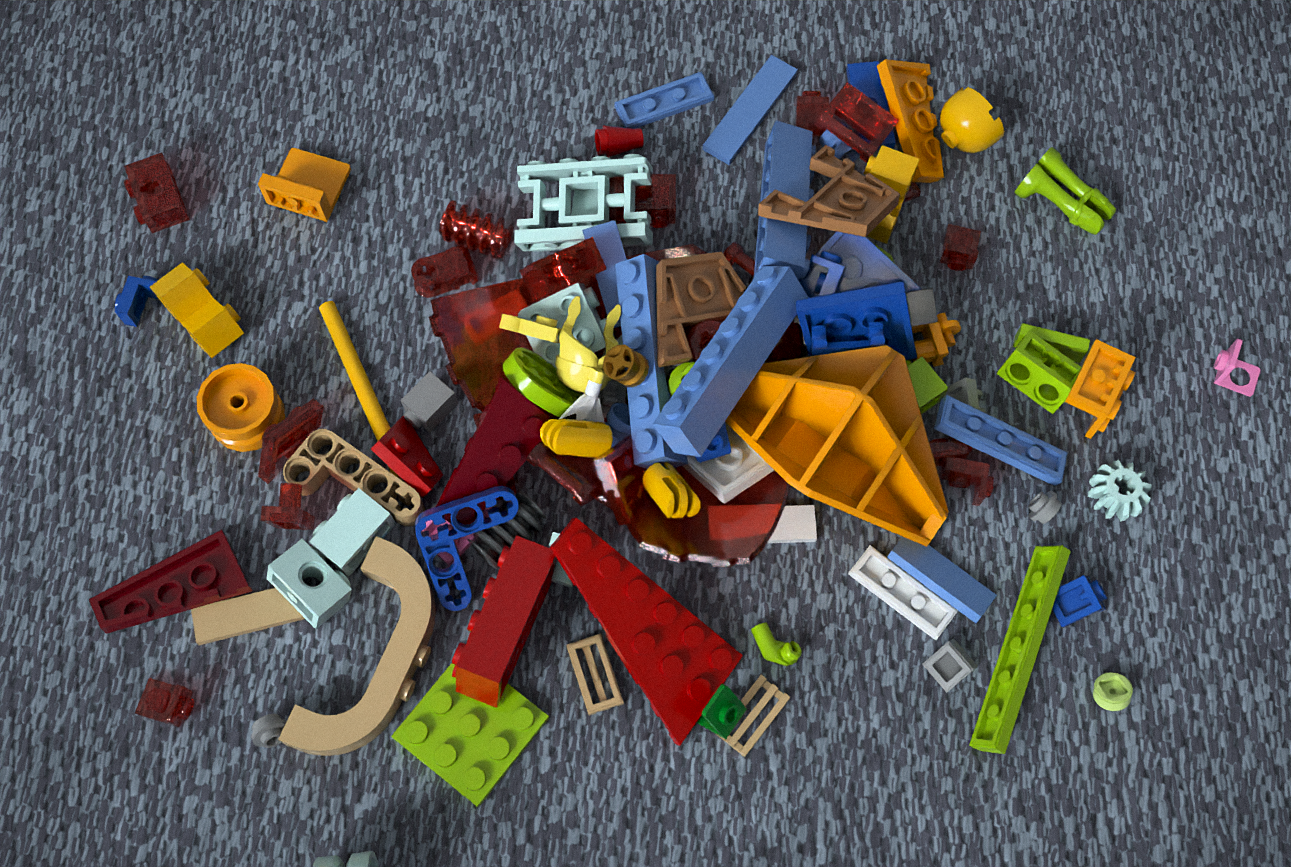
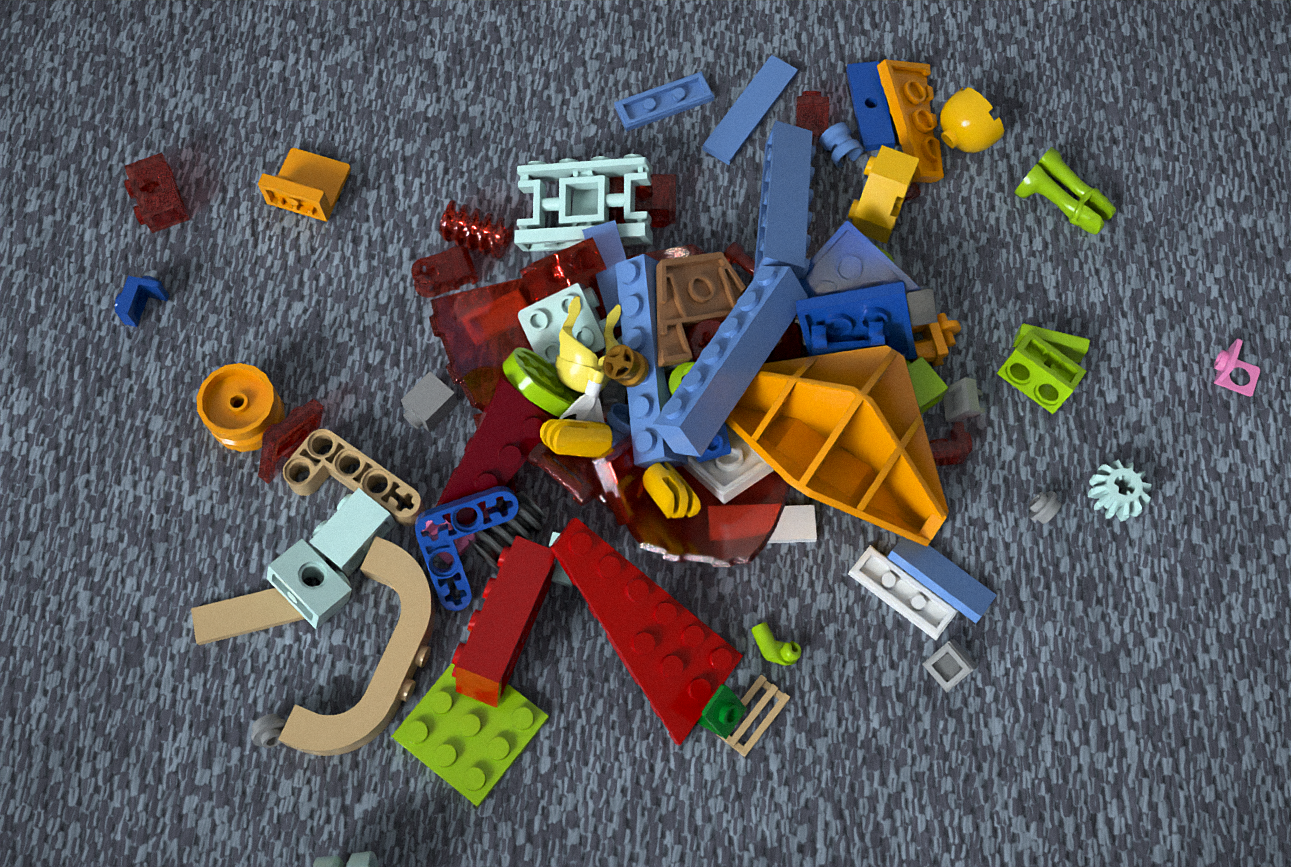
(165, 702): clear red bracket -> none
(177, 584): dark red wing -> none
(195, 308): yellow brick -> none
(289, 512): clear red tile -> none
(355, 370): yellow piece -> none
(408, 457): red wing -> none
(542, 328): light yellow plate -> none
(604, 704): tan tile -> none
(616, 140): red cone -> none
(828, 283): blue bracket -> none
(844, 205): medium nougat wing -> none
(861, 115): clear red plate -> none
(960, 247): clear red bracket -> none
(963, 473): clear red bracket -> none
(1001, 440): medium blue tile -> none
(1019, 649): lime tile -> none
(1078, 600): blue bracket -> none
(1101, 384): light orange bracket -> none
(1112, 691): yellowish green tile -> none

